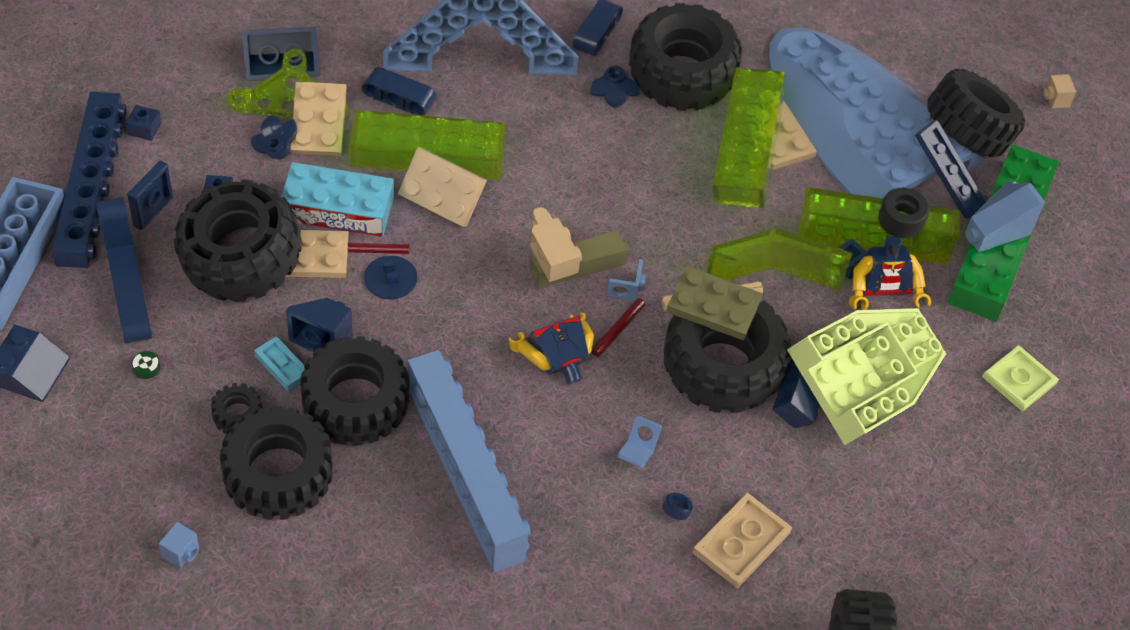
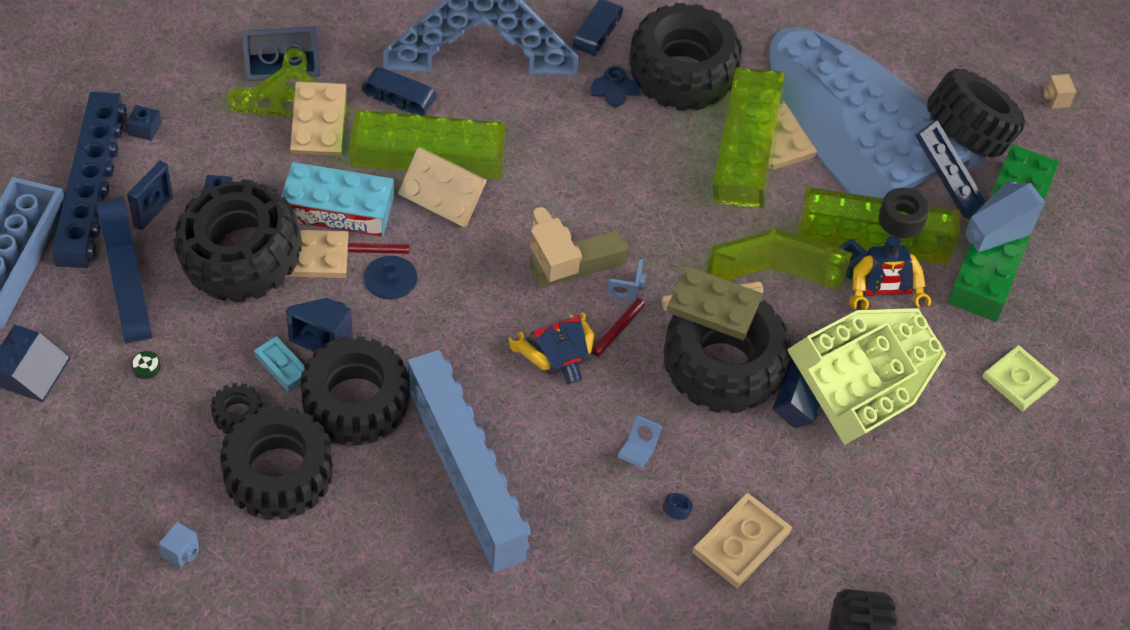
(275, 137): dark blue plate -> none

